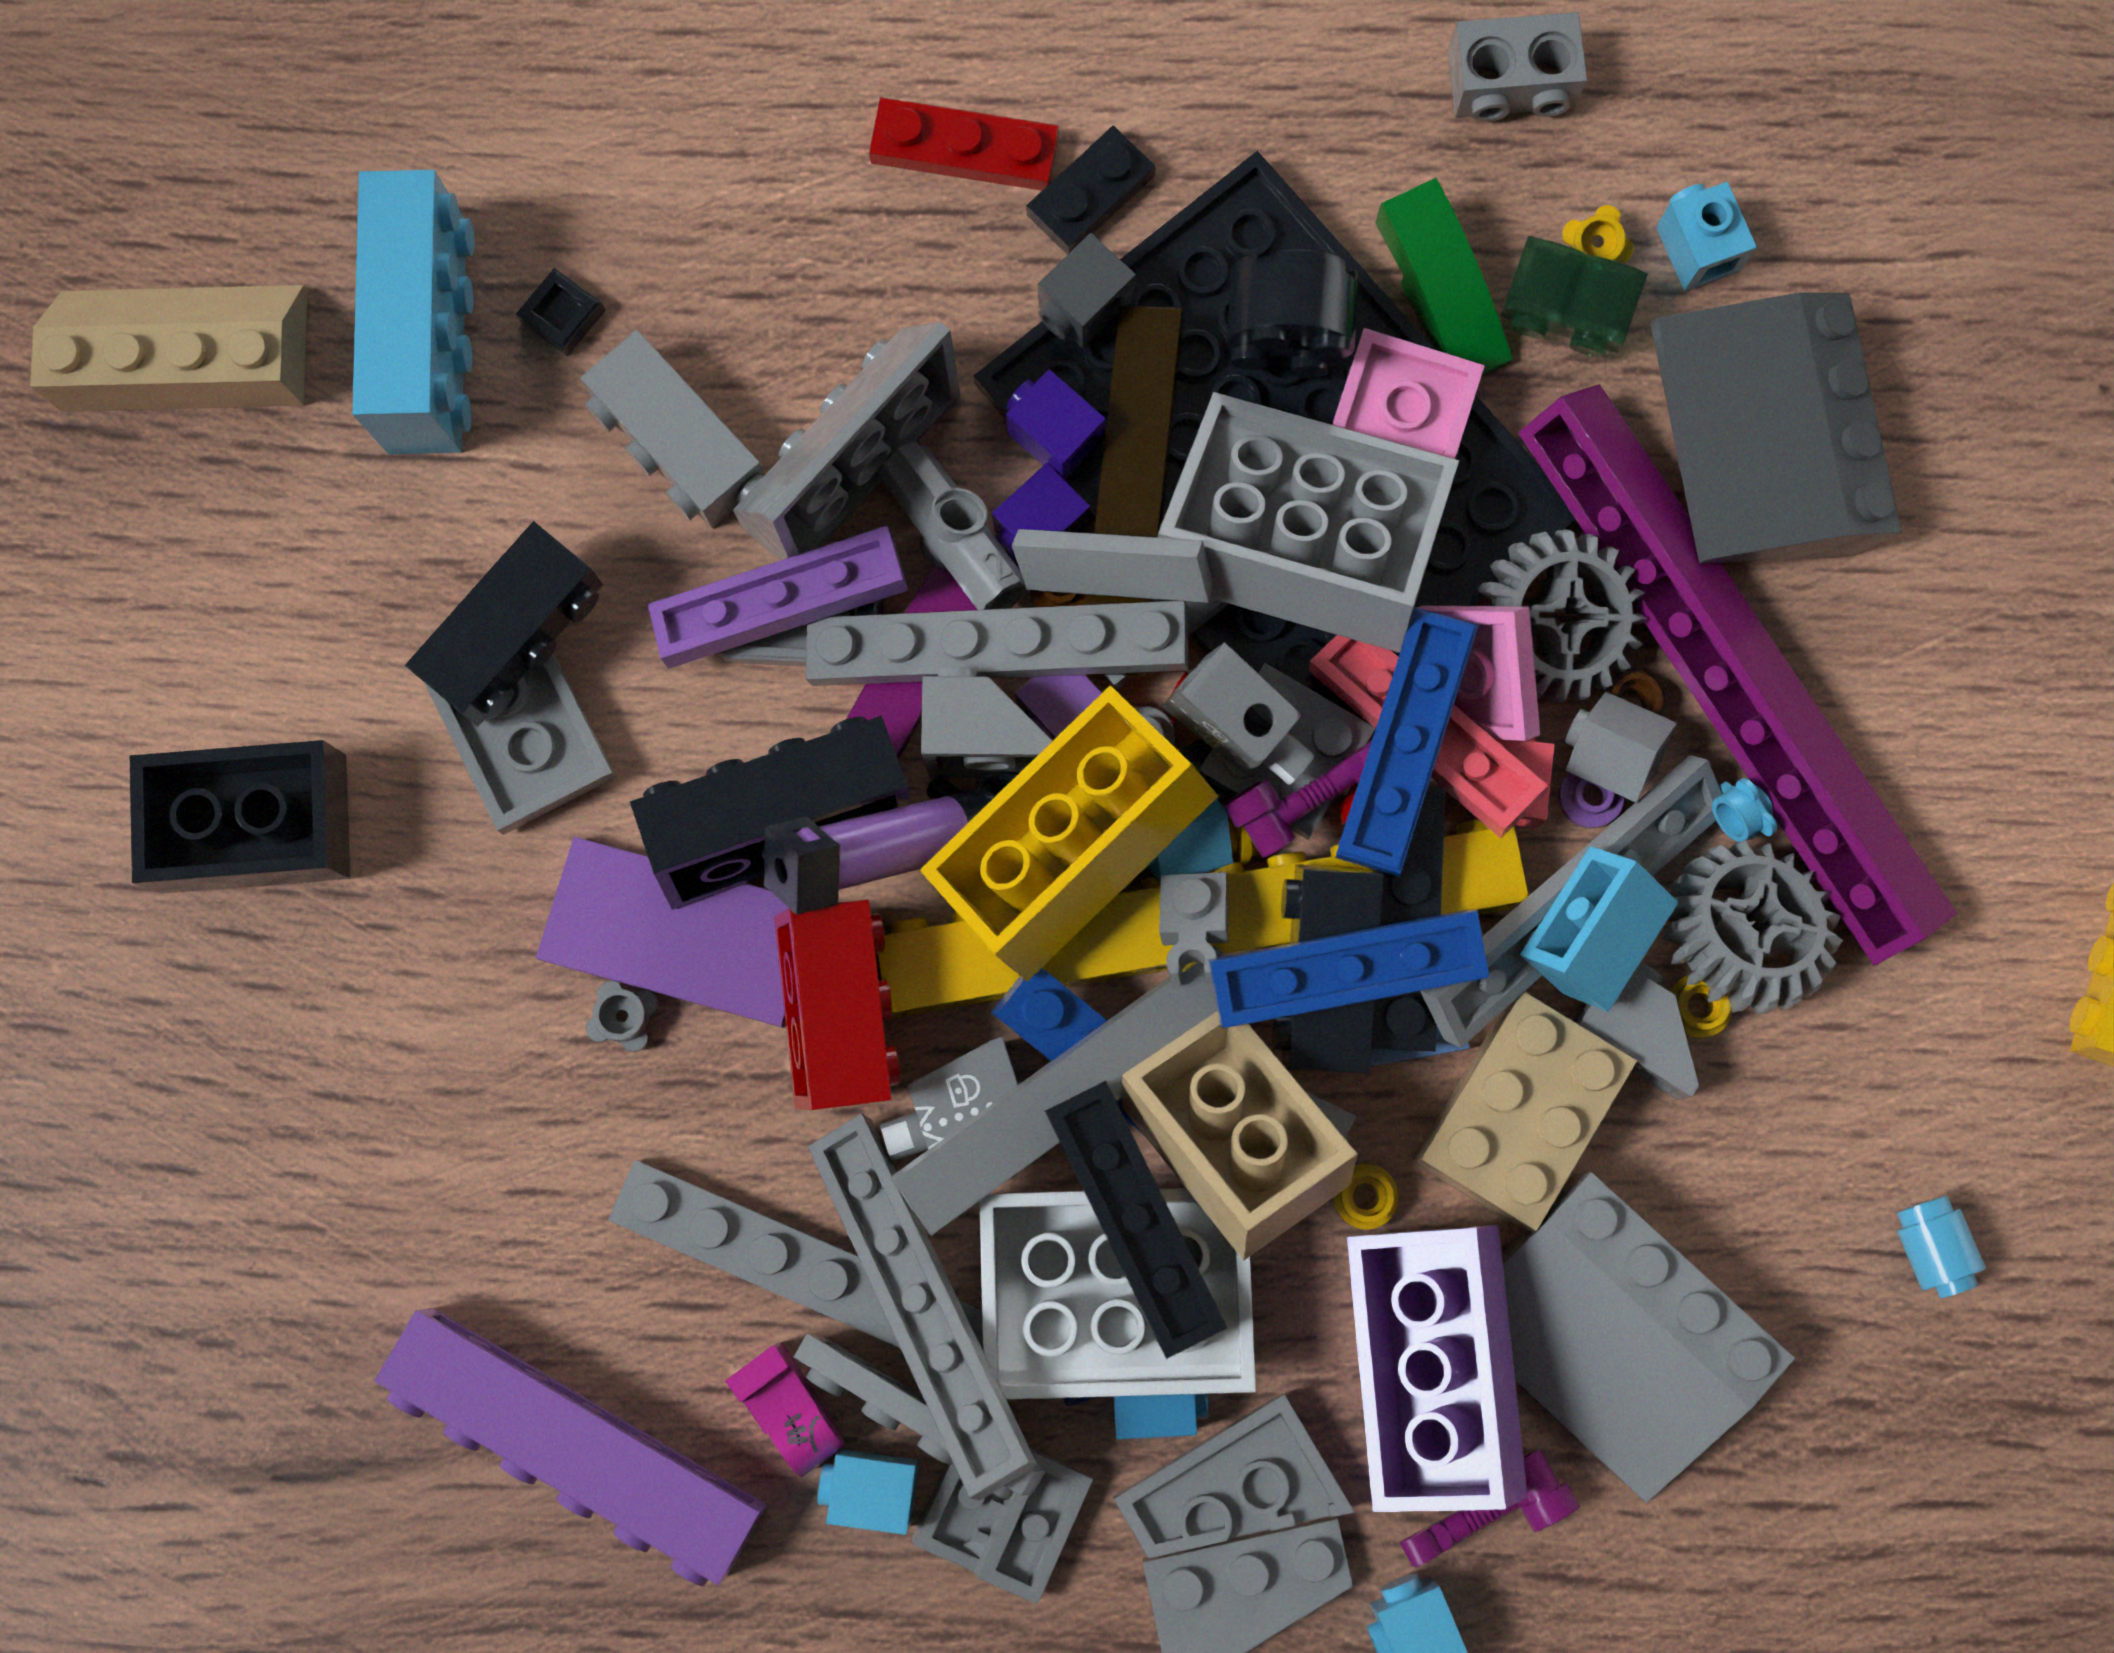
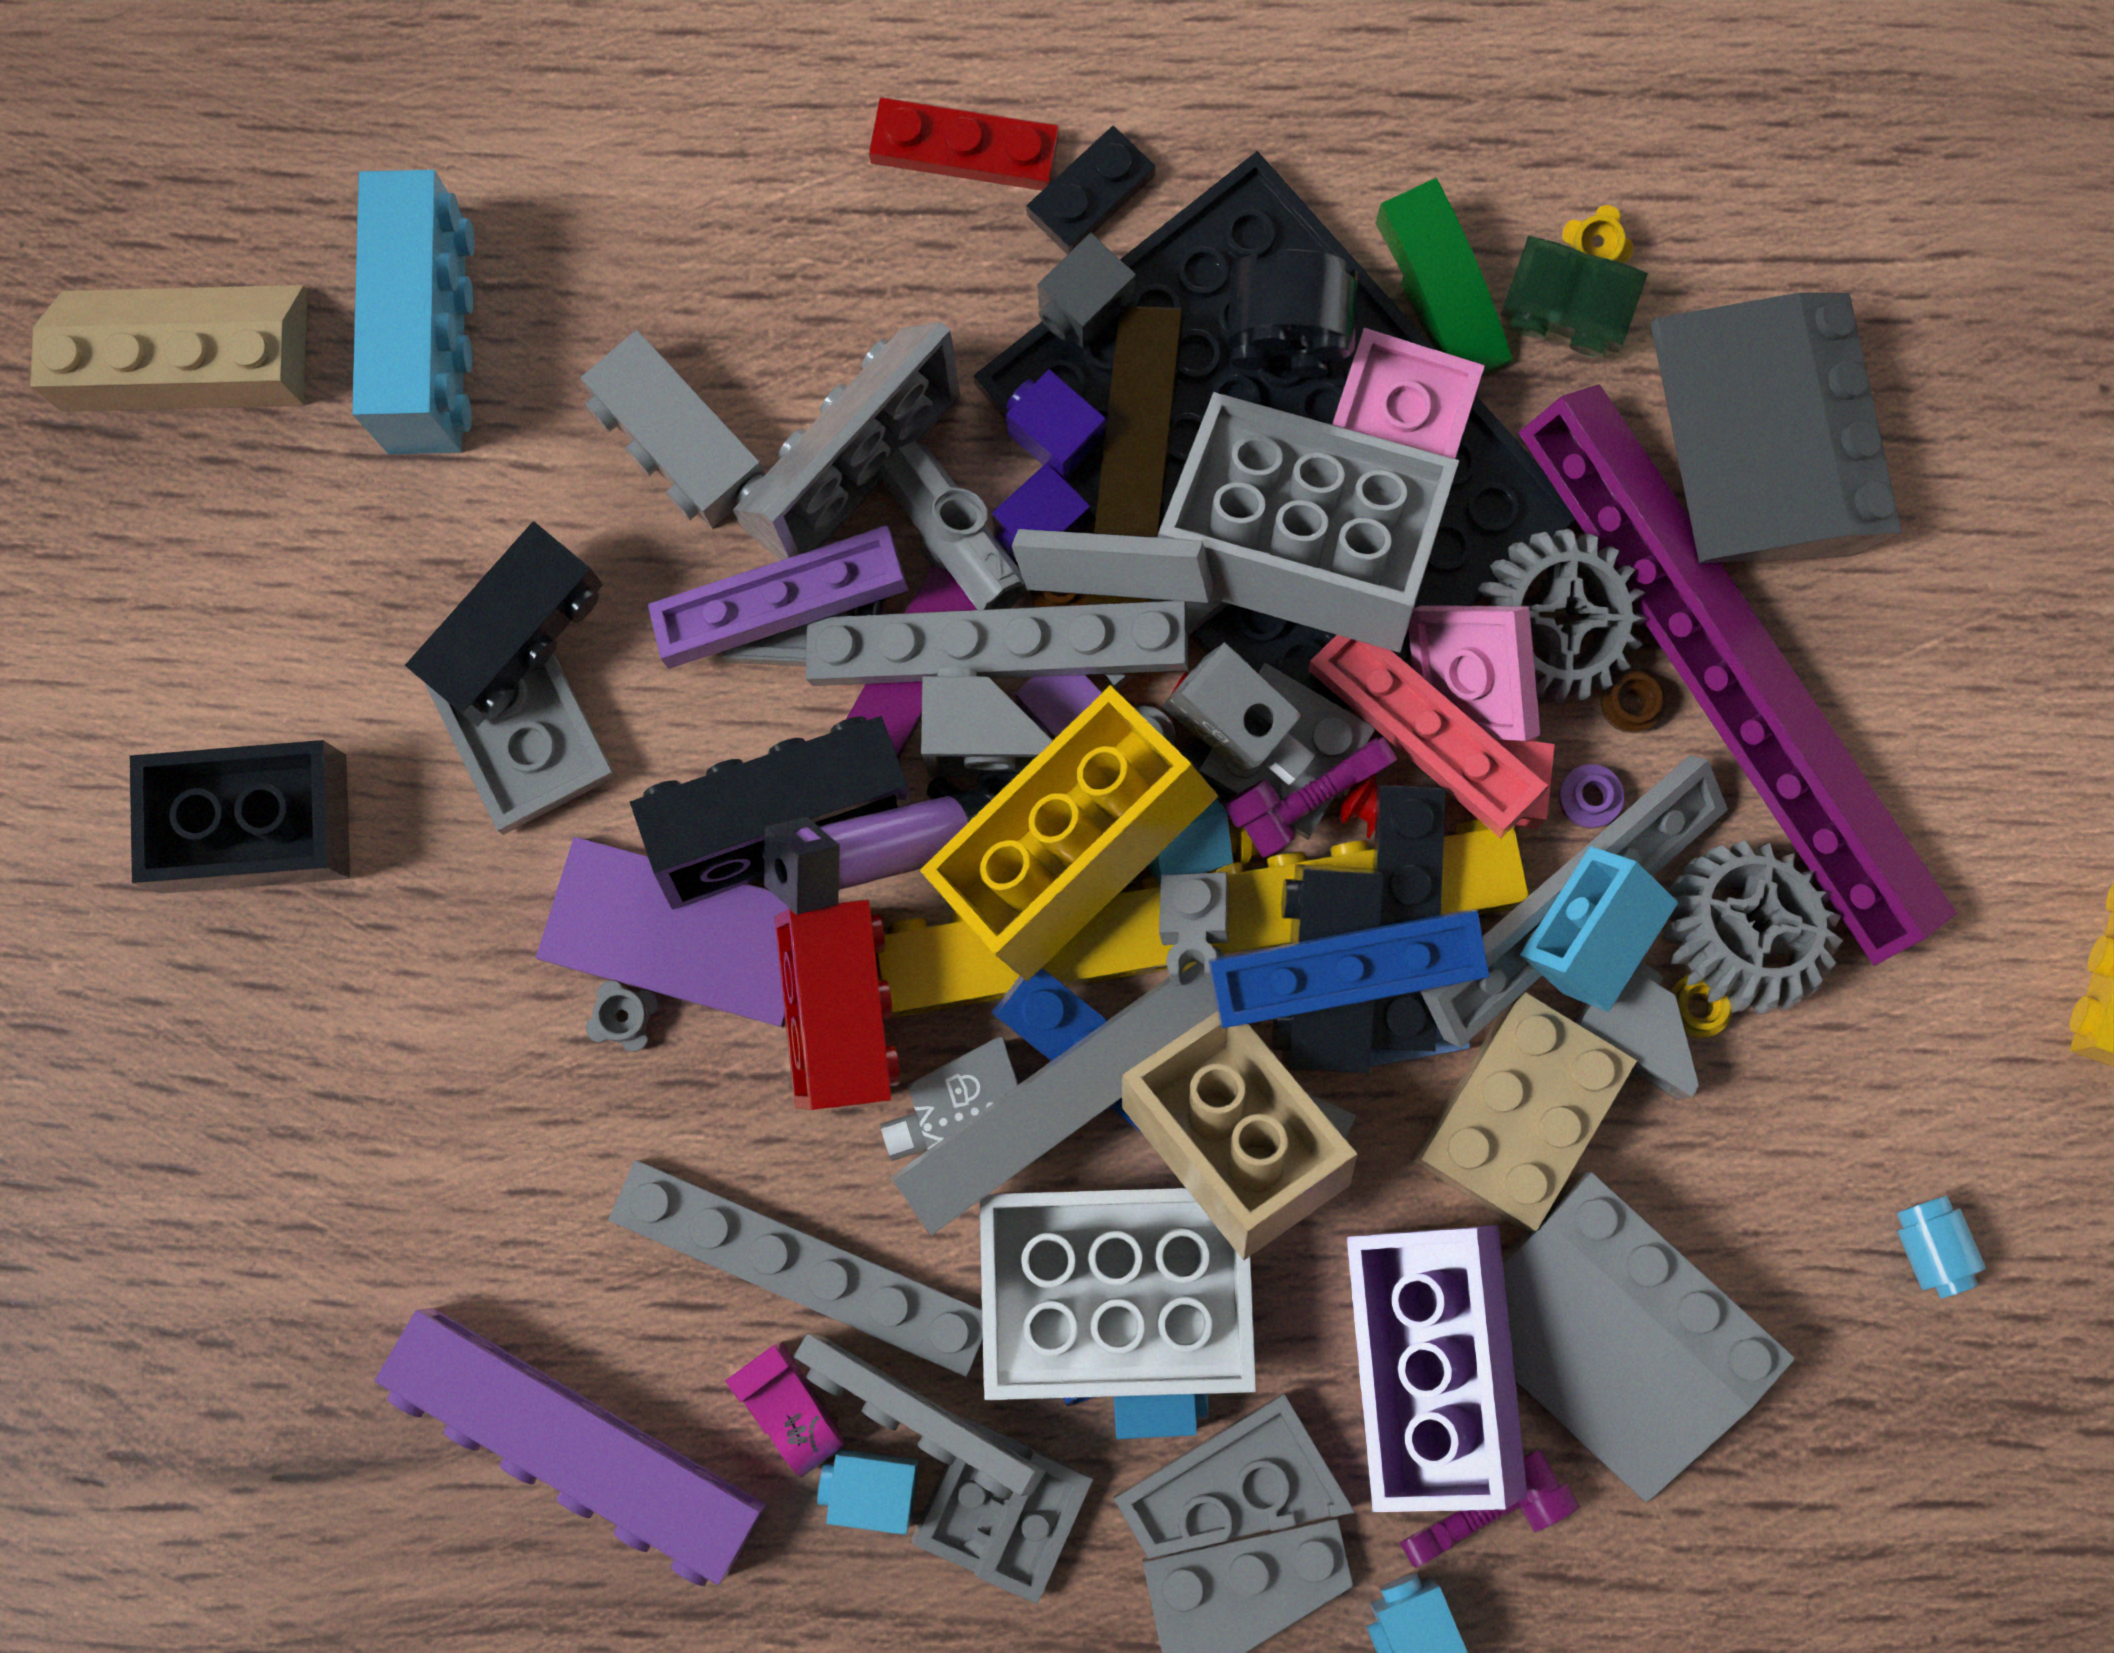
(560, 312): black tile -> none
(922, 1310): light grey plate -> none
(1135, 1219): black plate -> none
(1386, 1198): yellow plate -> none
(1406, 742): blue tile -> none
(1511, 51): light grey brick -> none
(1618, 745): light grey brick -> none
(1705, 234): medium azure brick -> none
(1743, 811): medium azure plate -> none

